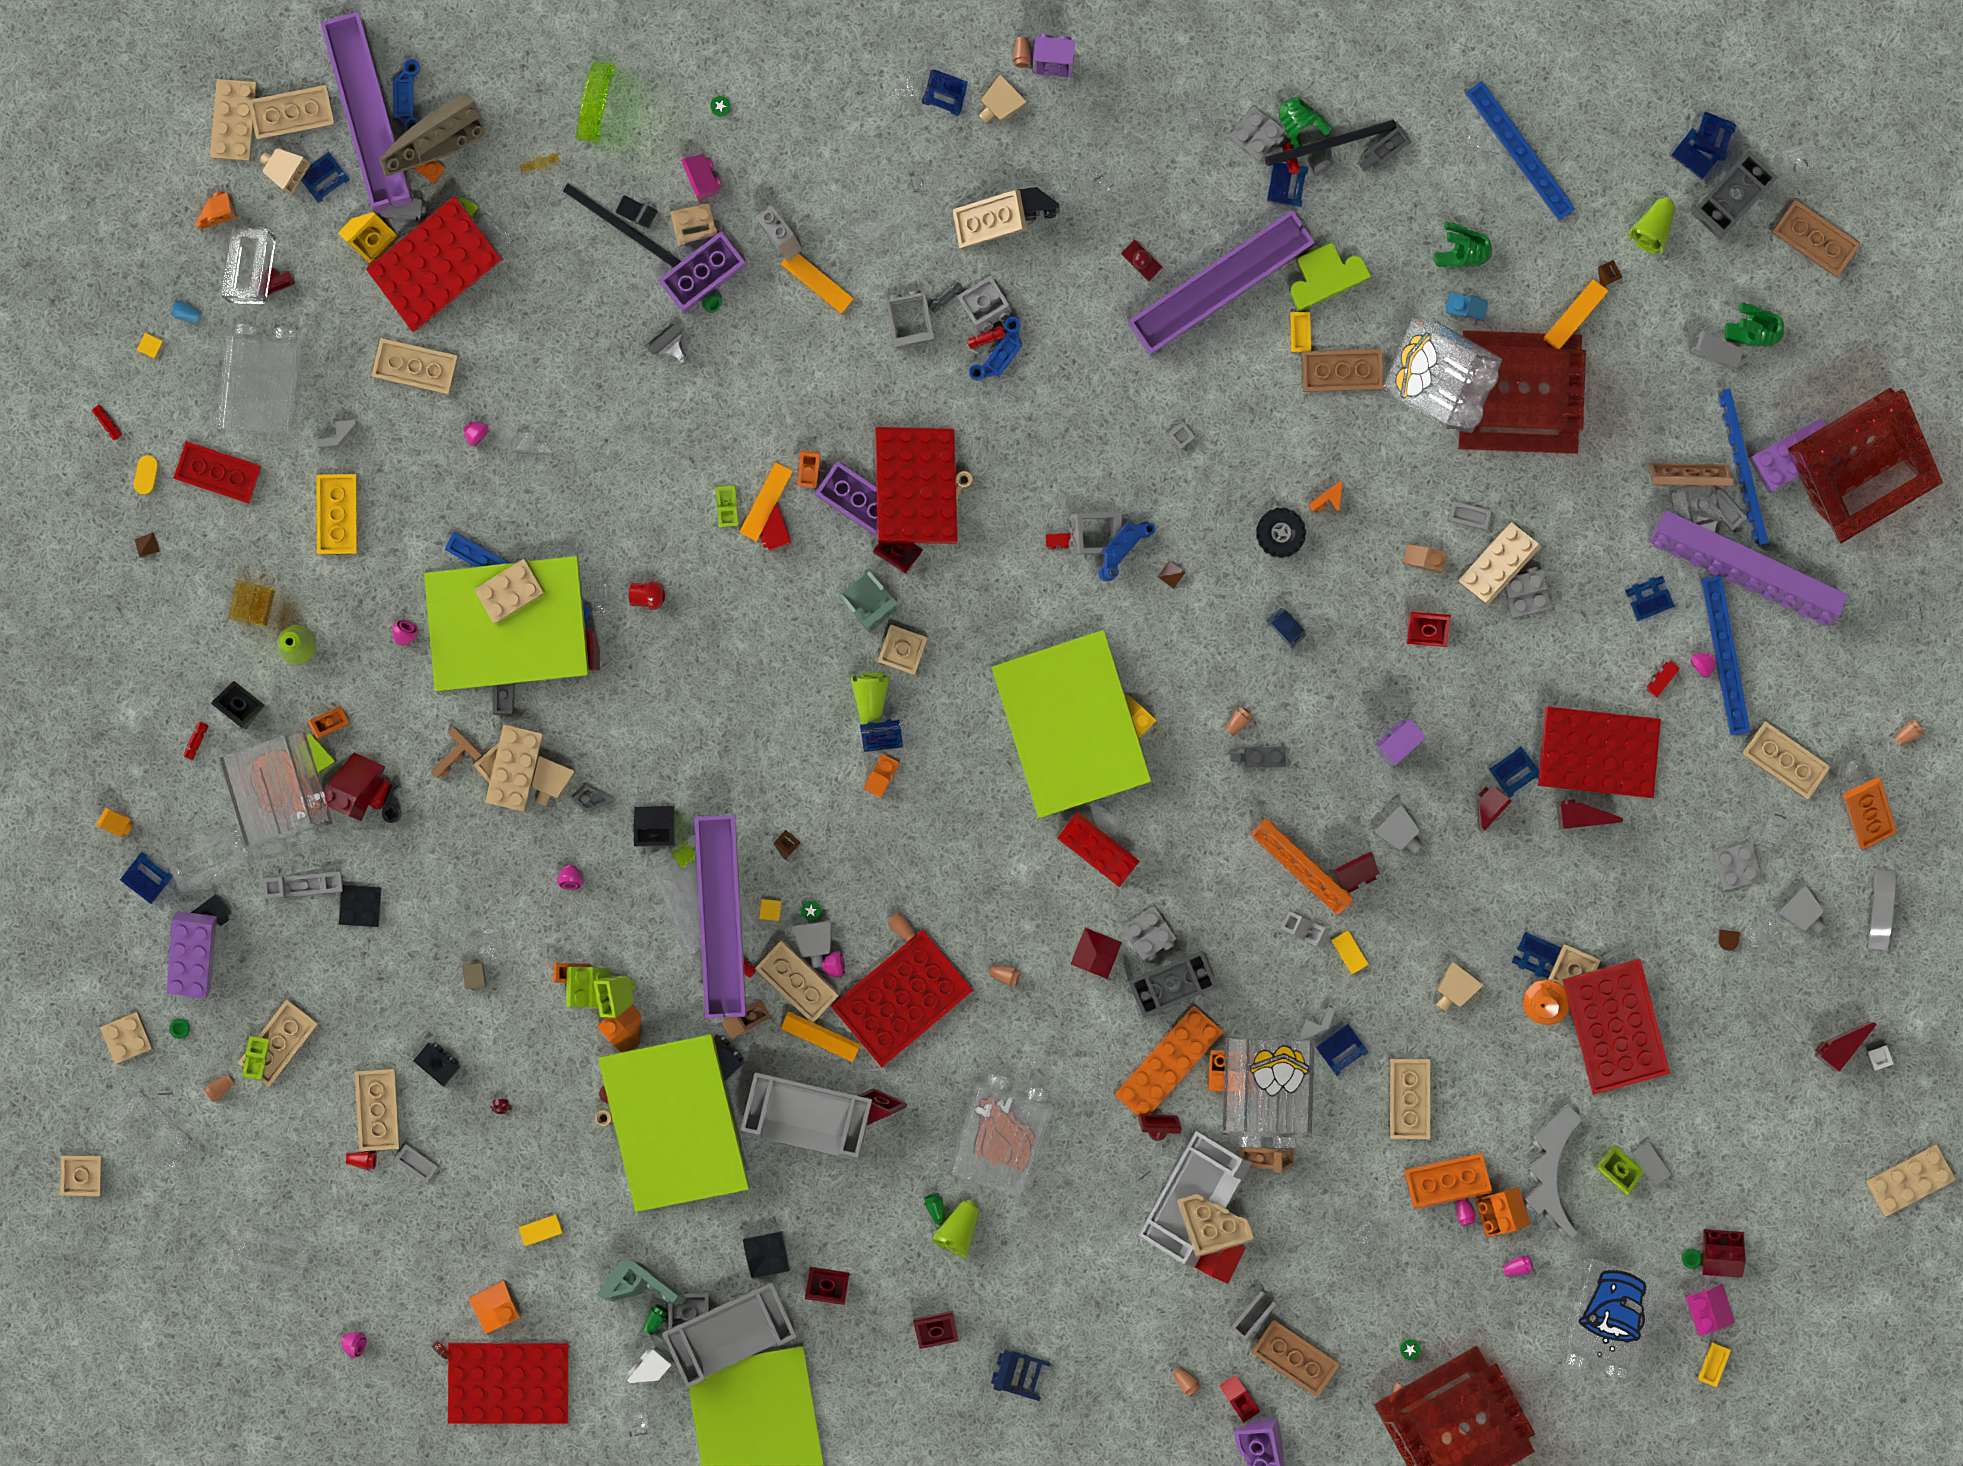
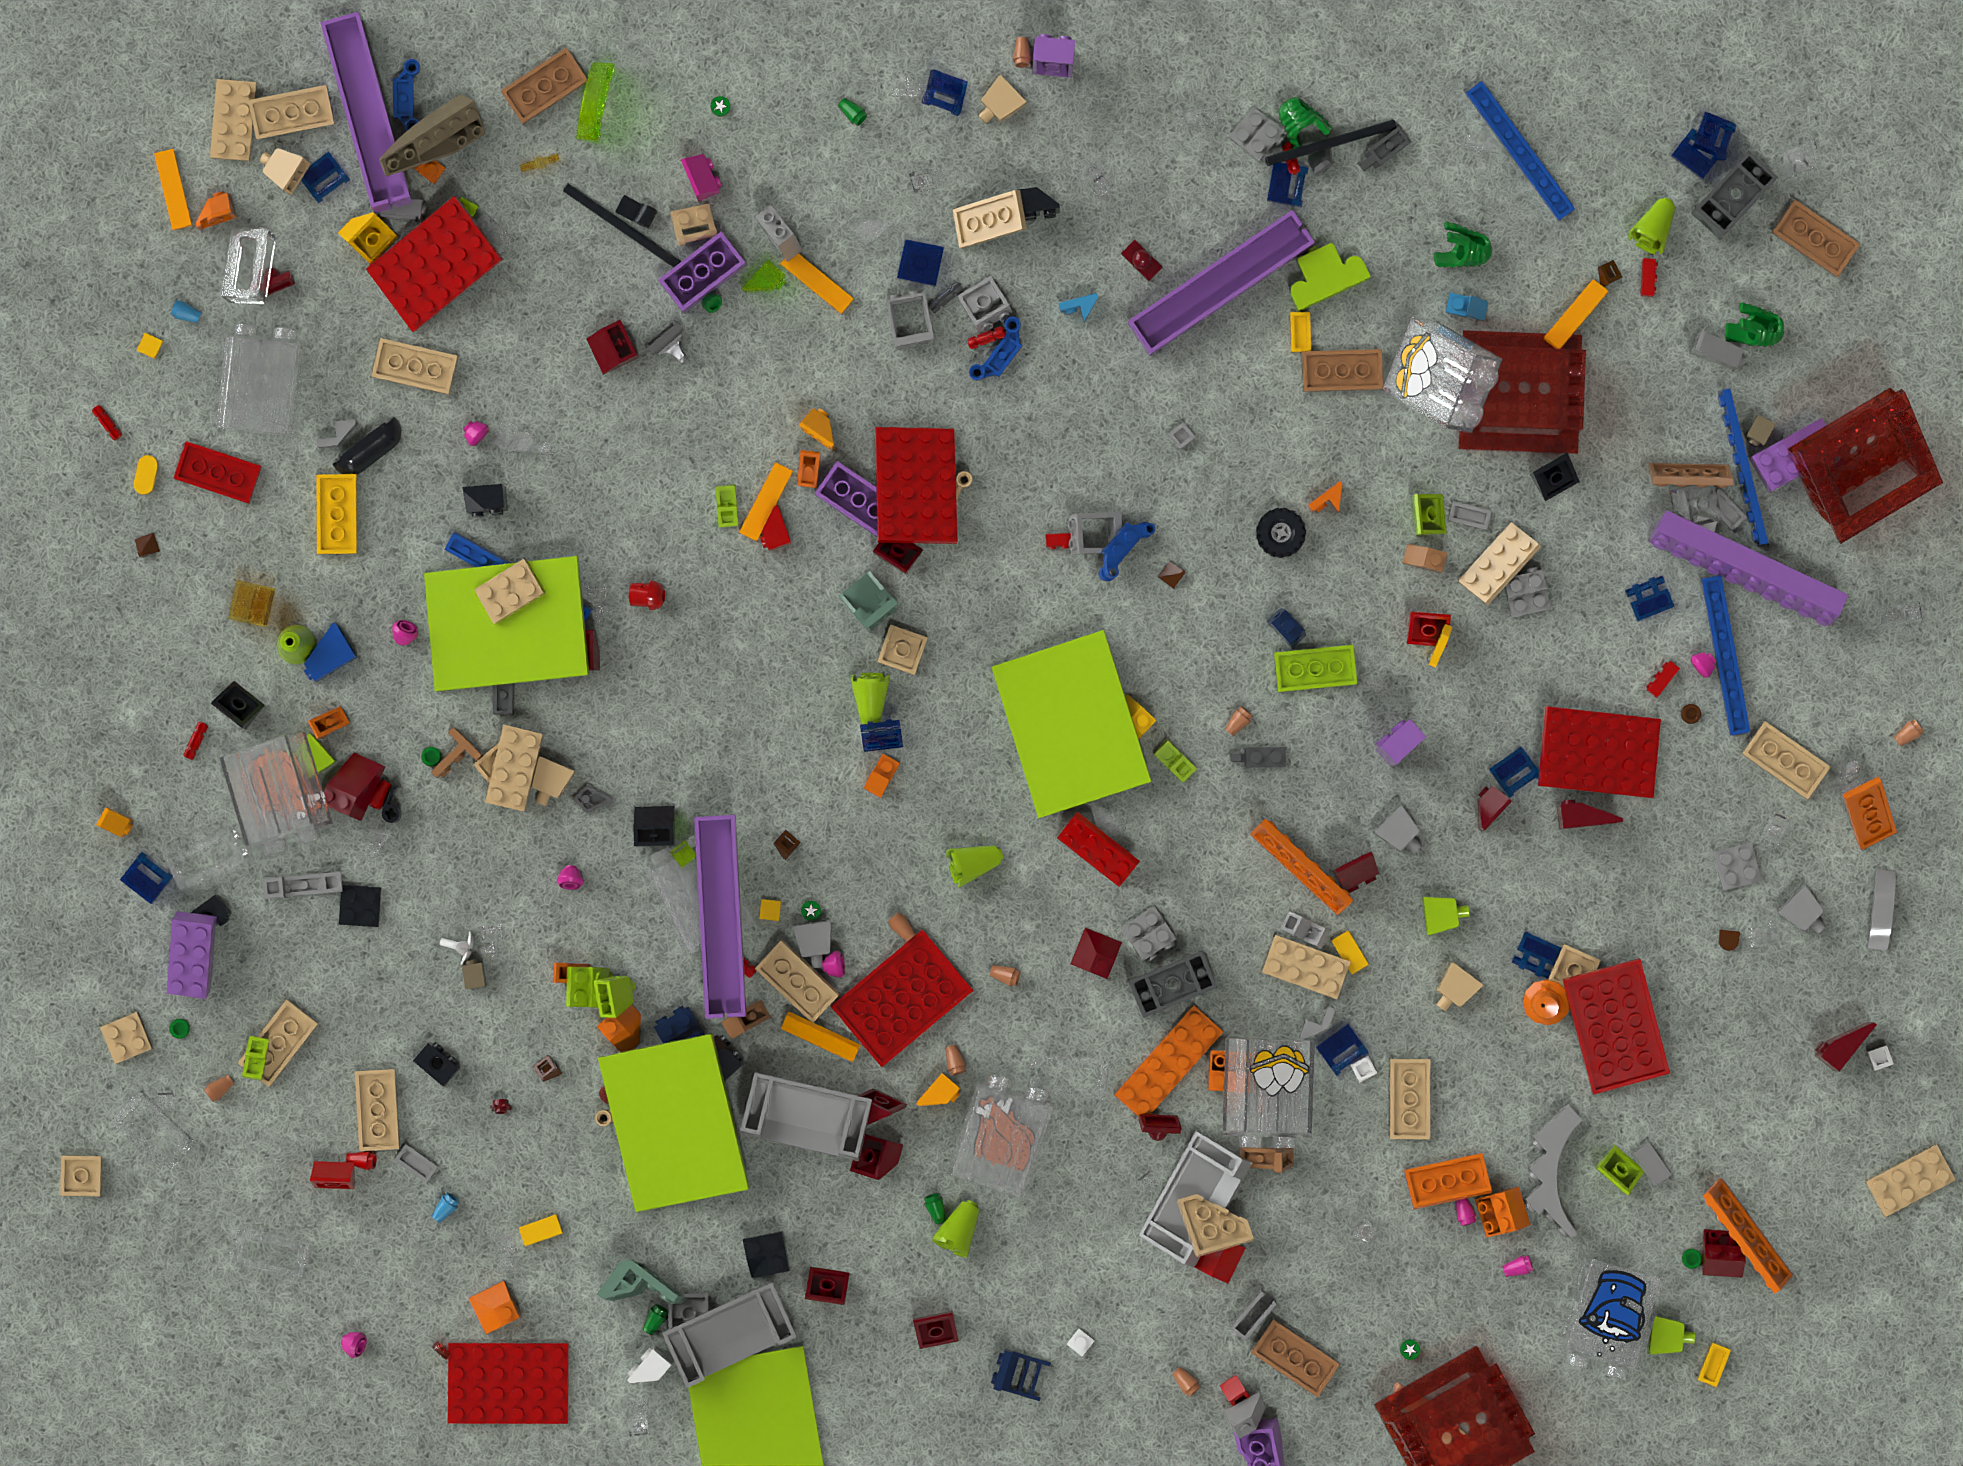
(173, 189): none -> light orange tile
(329, 655): none -> blue slope
(333, 1175): none -> red slope
(370, 448): none -> black brick
(431, 756): none -> green tile
(446, 1205): none -> dark azure cone
(461, 947): none -> white plant
(485, 499): none -> black slope
(544, 86): none -> medium nougat plate
(548, 1071): none -> reddish brown slope
(612, 347): none -> dark red slope
(679, 1026): none -> dark blue plate
(766, 279): none -> clear neon green slope
(818, 427): none -> light orange slope
(852, 111): none -> green cone
(877, 1157): none -> dark red slope
(920, 263): none -> clear blue plate
(940, 1092): none -> light orange slope
(955, 1061): none -> nougat cone
(972, 862): none -> lime cone
(1080, 1342): none -> white plate
(1085, 304): none -> dark azure slope
(1175, 761): none -> lime slope
(1246, 1415): none -> light grey slope
(1306, 967): none -> tan plate
(1315, 668): none -> lime plate
(1363, 1069): none -> white tile
(1429, 514): none -> lime slope
(1440, 645): none -> yellow tile
(1442, 914): none -> lime torso
(1555, 477): none -> black slope
(1648, 277): none -> red piece
(1668, 1336): none -> lime torso
(1690, 714): none -> reddish brown tile
(1709, 1310): dark pink slope -> none
(1747, 1235): none -> orange plate
(1759, 431): none -> dark tan brick

